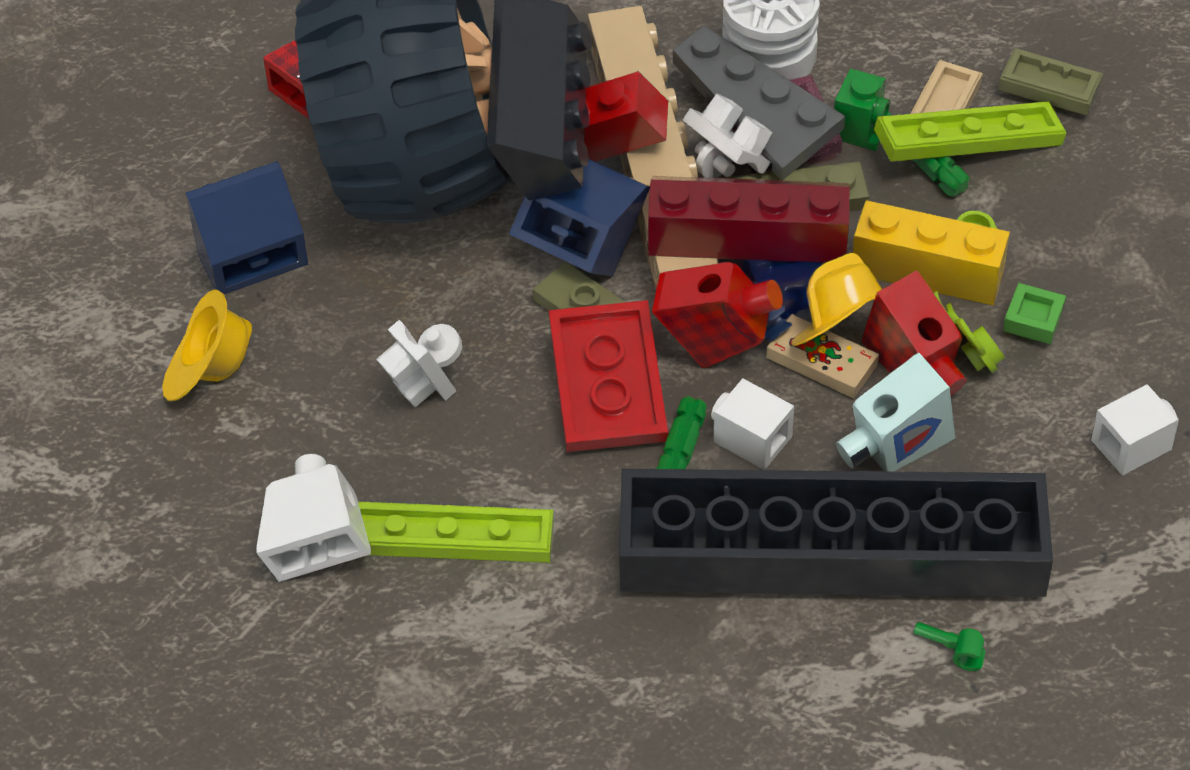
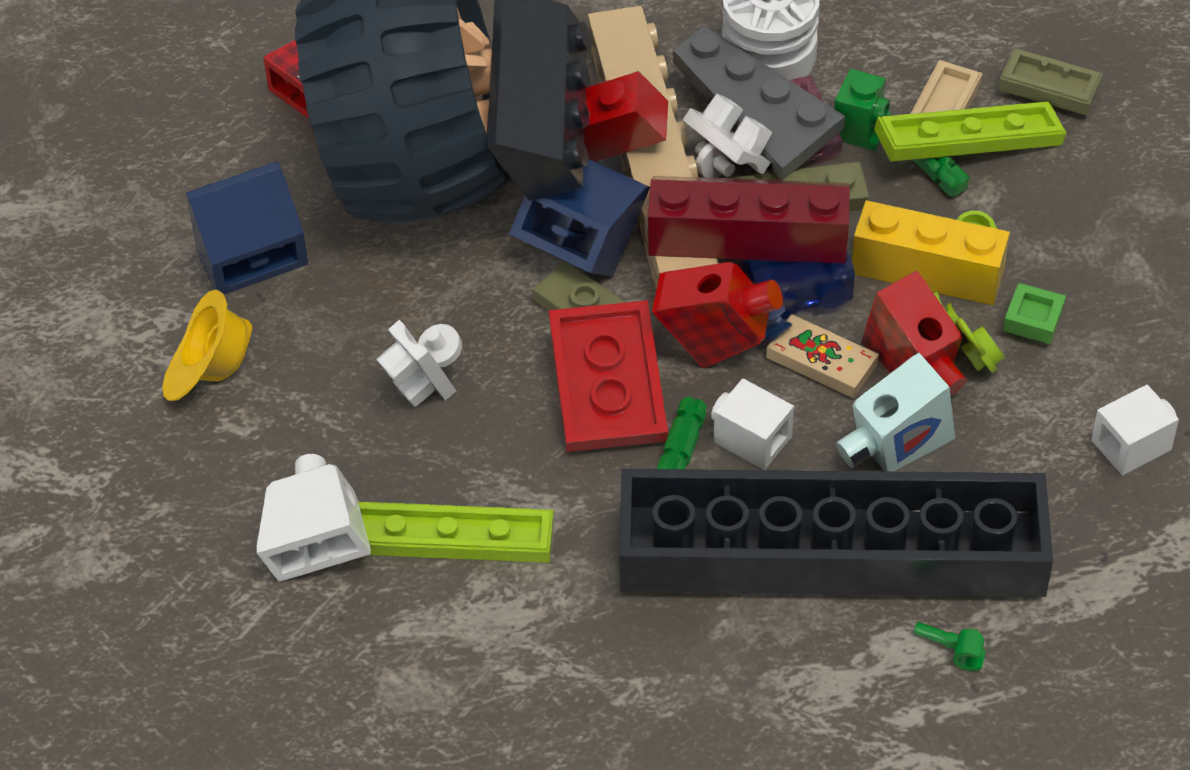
(837, 292): yellow piece -> none

